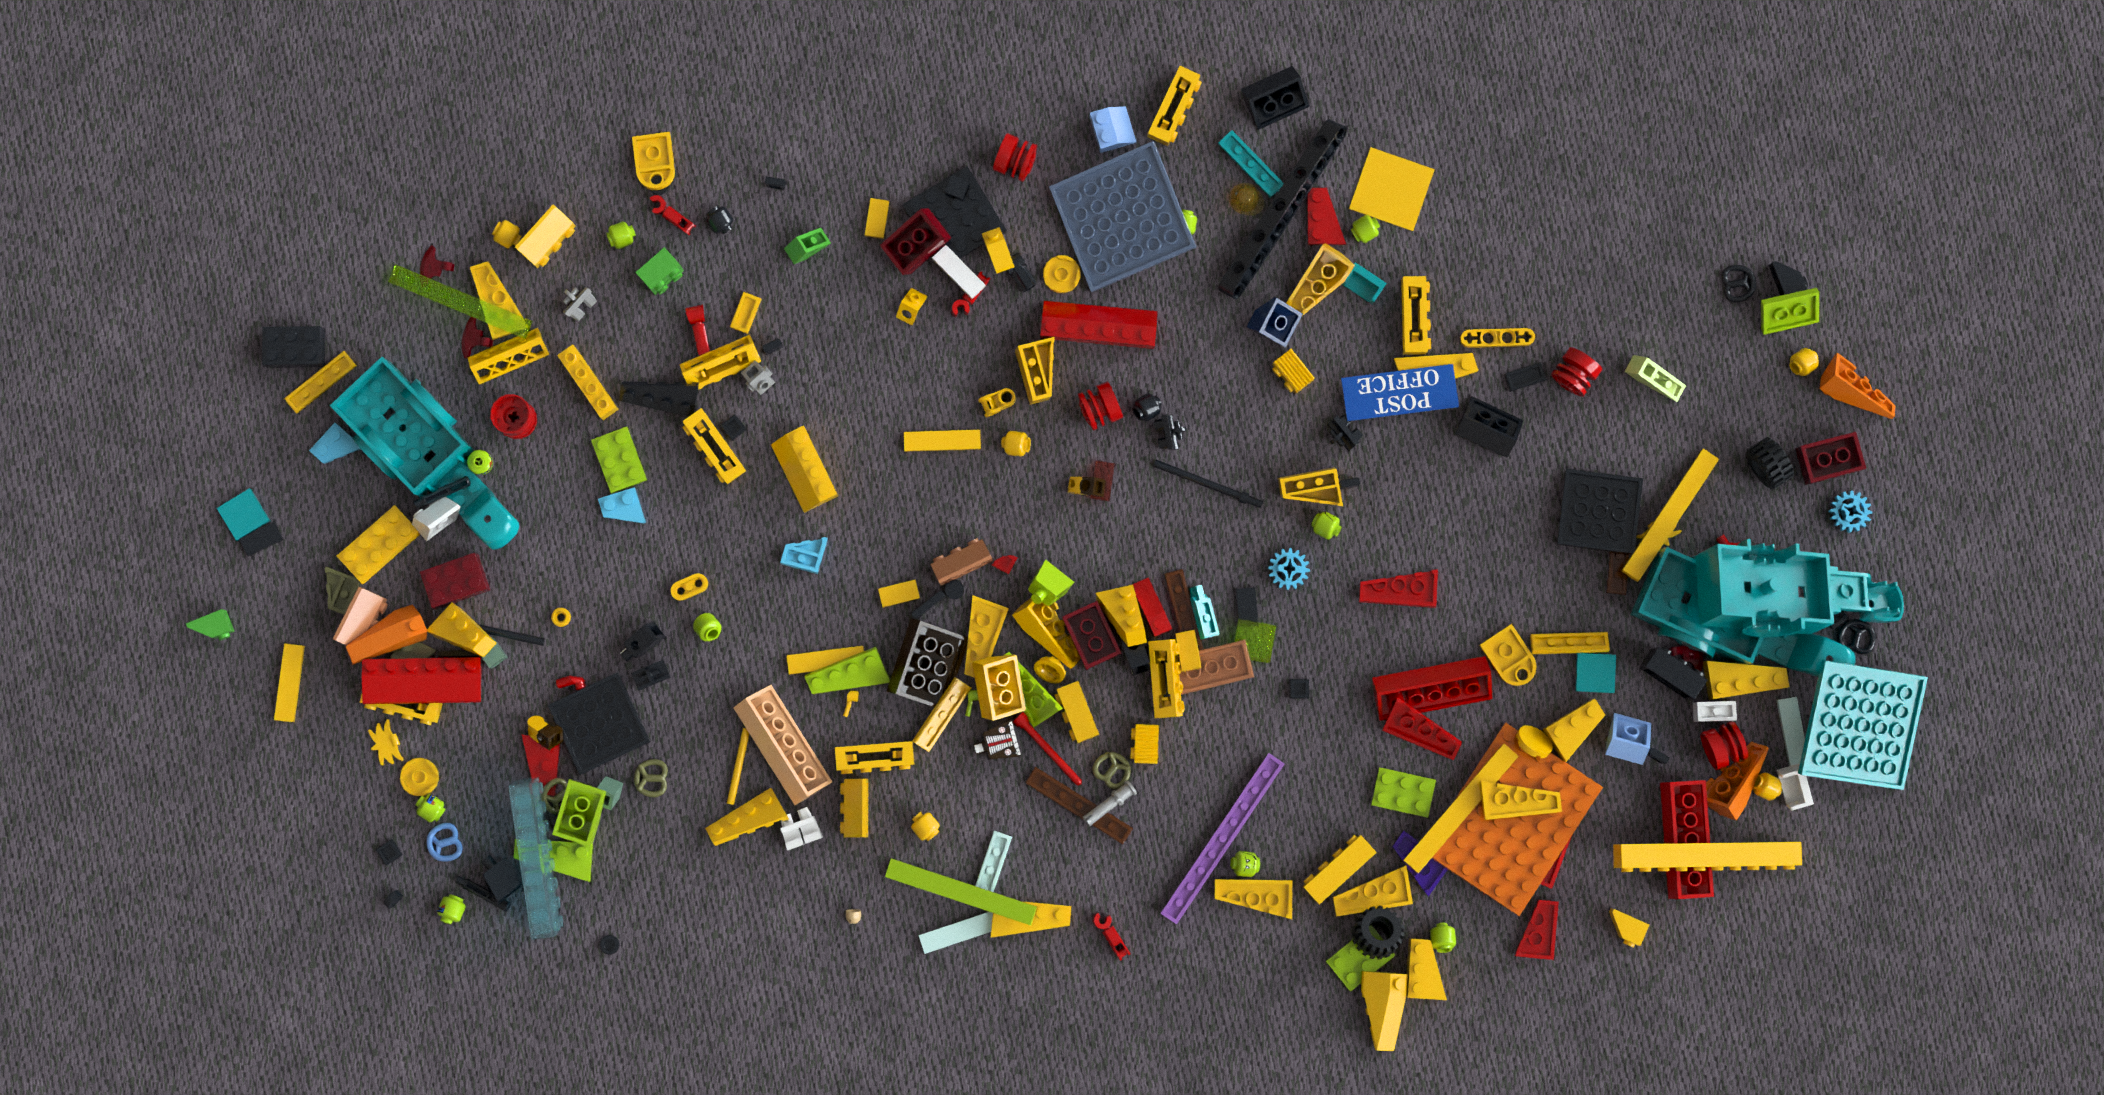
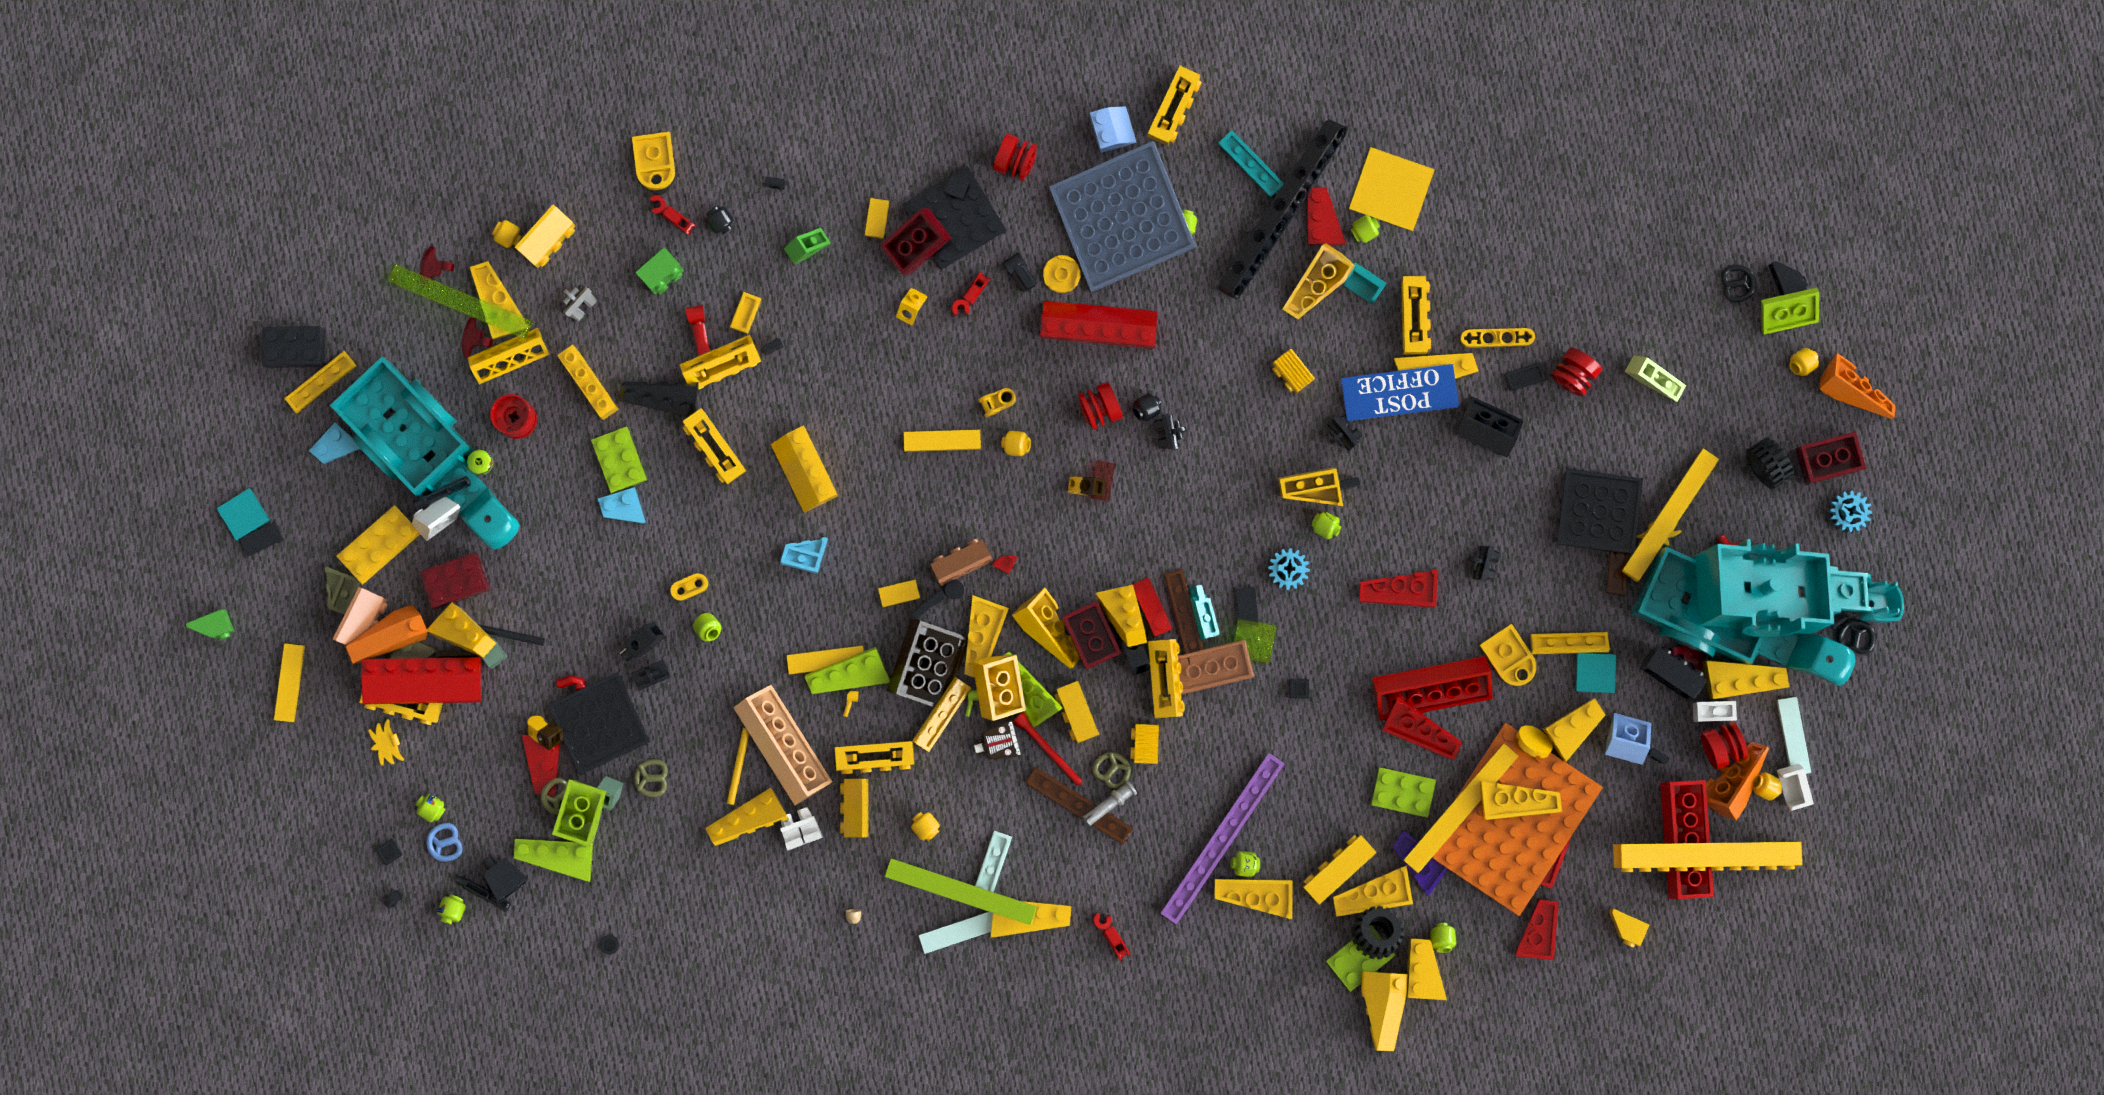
(419, 771): yellow tile -> none
(535, 858): clear light blue brick -> none
(555, 614): yellow plate -> none
(620, 235): lime head -> none
(733, 427): black tile -> none
(758, 377): light grey brick -> none
(958, 272): white tile -> none
(997, 250): yellow slope -> none
(1036, 369): yellow wedge -> none
(1049, 584): lime torso -> none
(1050, 669): yellow piece -> none
(1188, 650): yellow tile -> none
(1242, 497): black bar -> none
(1246, 199): clear yellow piece -> none
(1275, 97): black slope -> none
(1275, 321): dark blue slope -> none
(1482, 561): none -> black hips
(1862, 725): plate -> none

